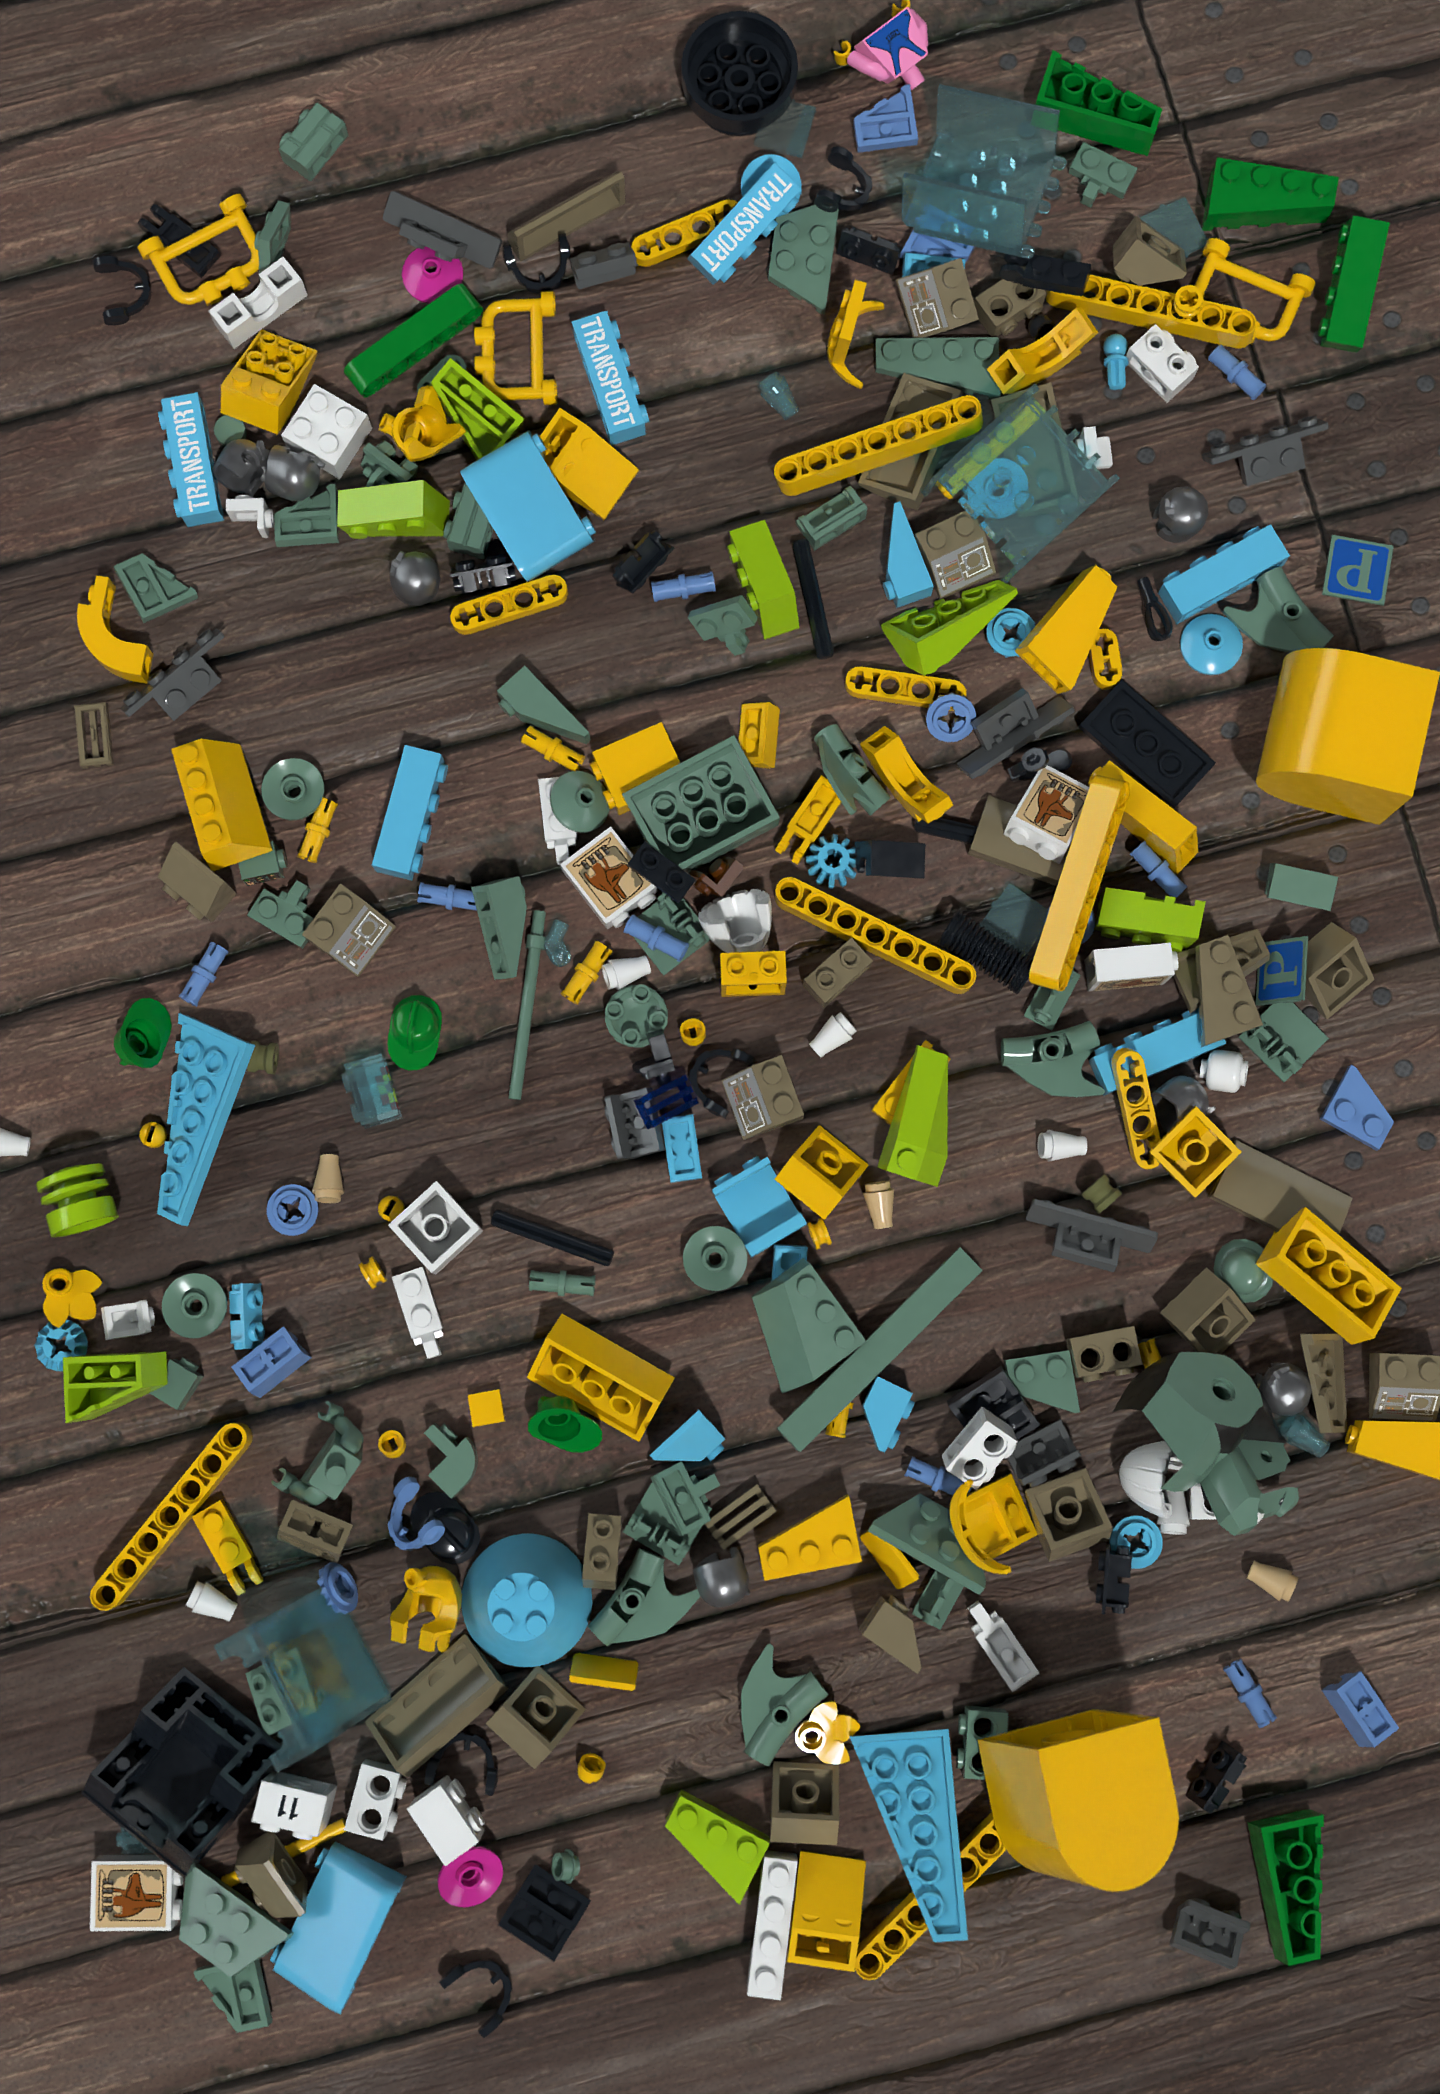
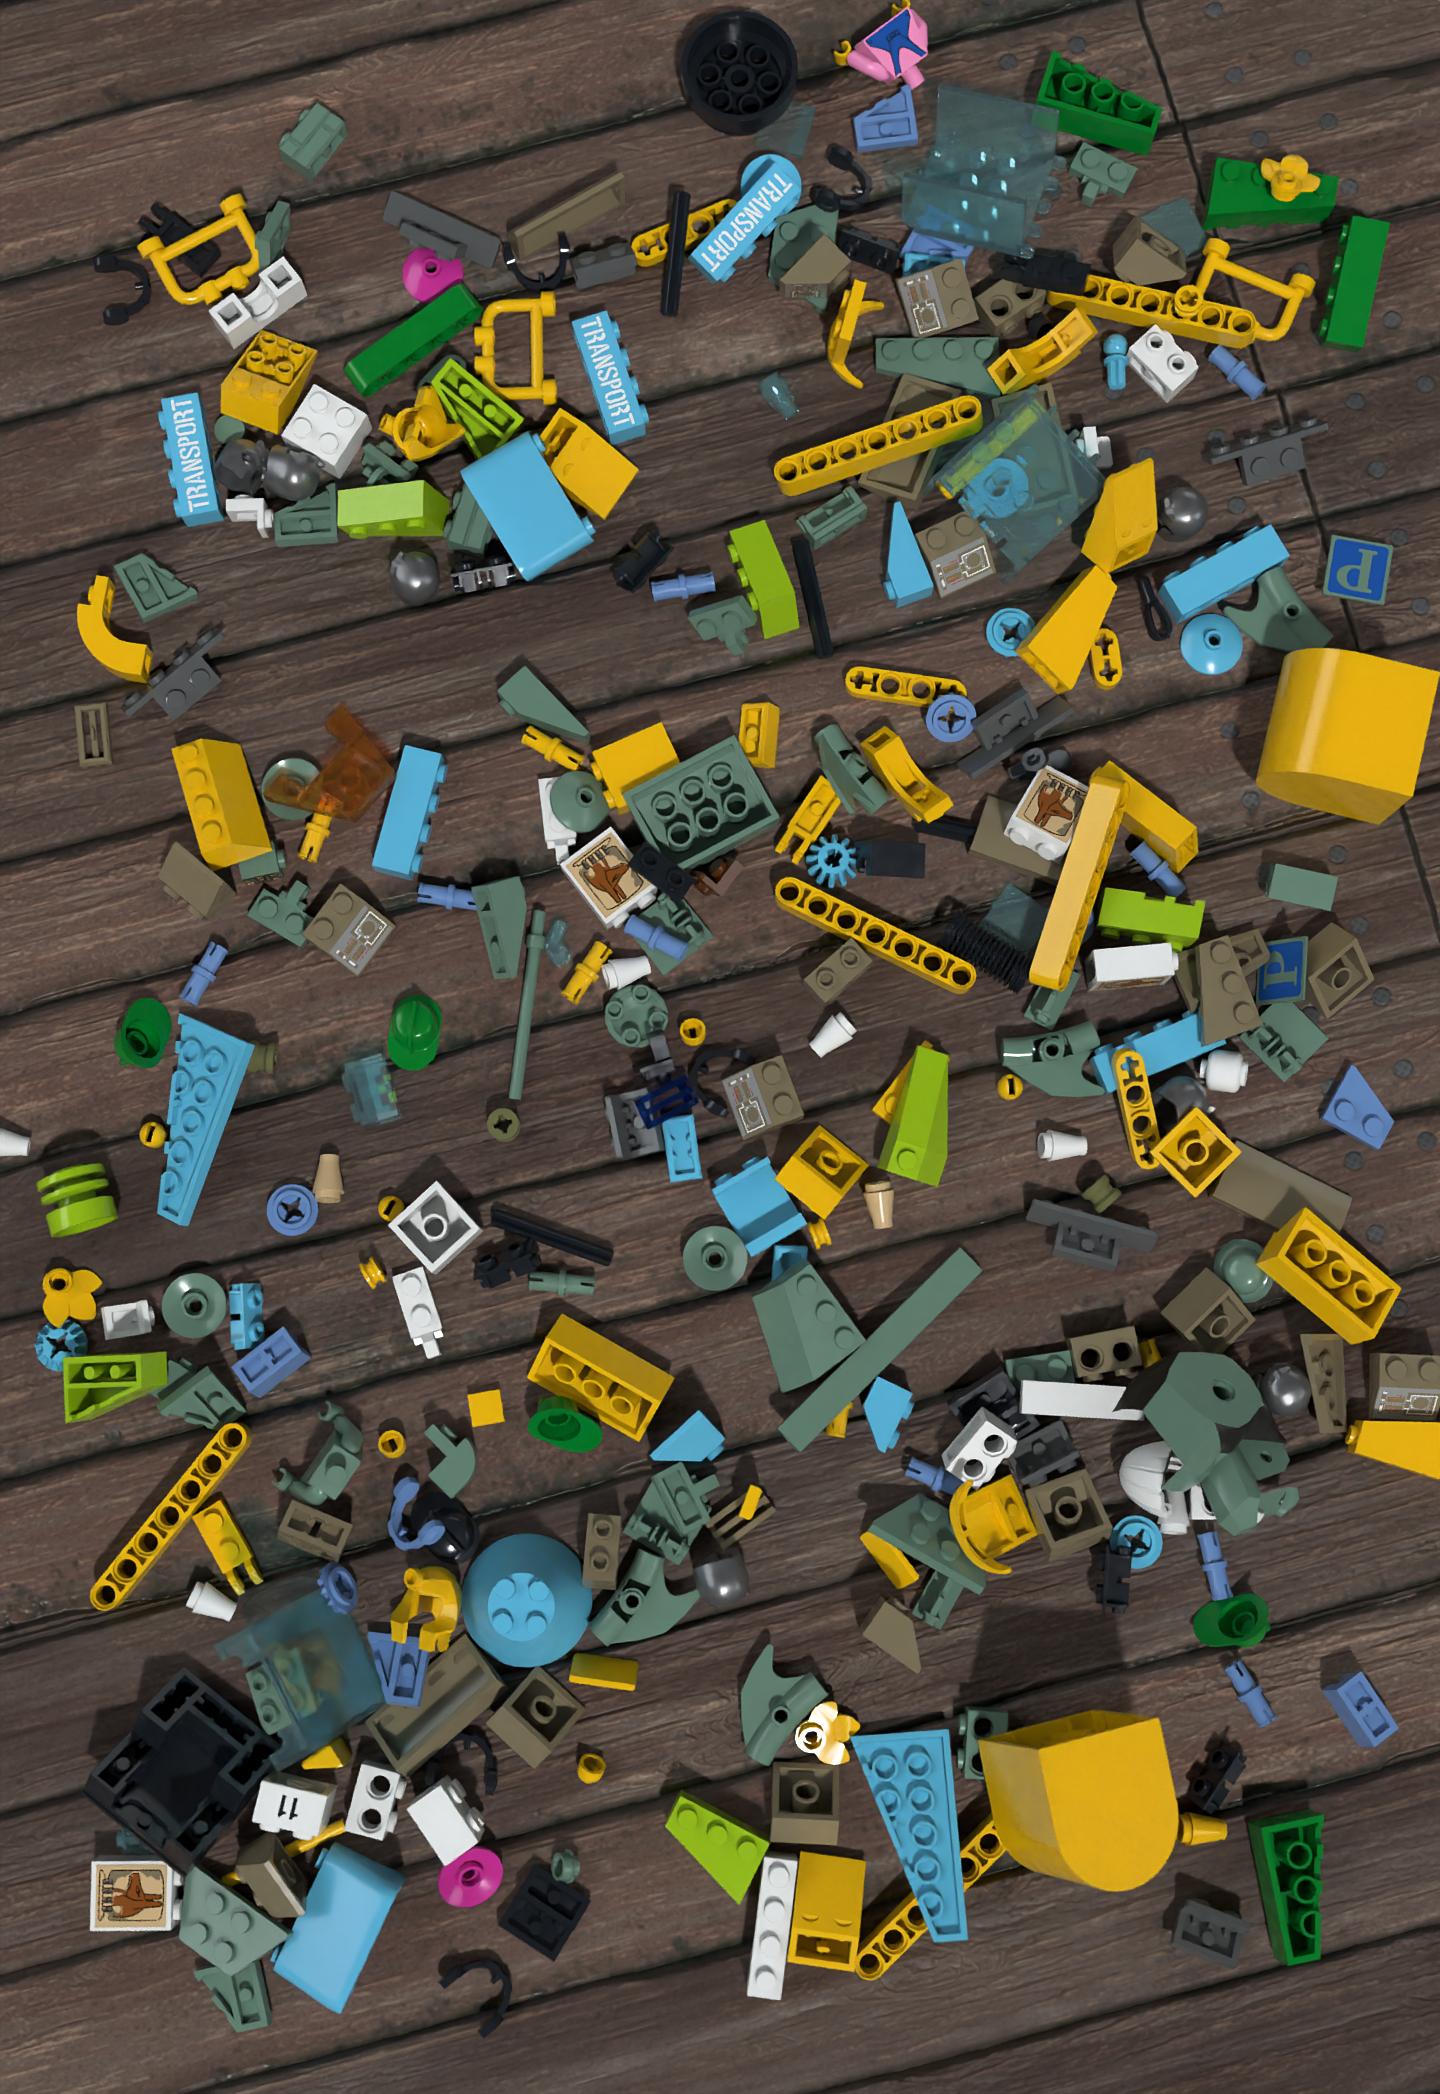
(203, 1401): none -> sand green wing
(331, 1755): none -> yellow slope
(347, 782): none -> clear orange wing
(400, 1668): none -> medium blue wing
(493, 1268): none -> black hinge
(506, 1130): none -> olive wheel
(507, 599): yellow beam -> none
(675, 254): none -> black axle
(738, 921): white hair -> none
(750, 1502): none -> yellow tile
(761, 969): yellow window -> none
(813, 1544): yellow wedge -> none
(817, 272): none -> dark tan slope
(939, 633): lime wedge -> none
(1002, 1647): white hinge -> none
(1003, 1087): none -> yellow hinge
(1074, 1400): none -> white slope
(1123, 518): none -> yellow slope
(1147, 745): black plate -> none
(1200, 1829): none -> yellow cone
(1214, 1565): none -> medium blue pin
(1233, 1621): none -> green piece
(1274, 1580): tan cone -> none
(1289, 177): none -> yellow plate
(1303, 1435): clear light blue cone -> none

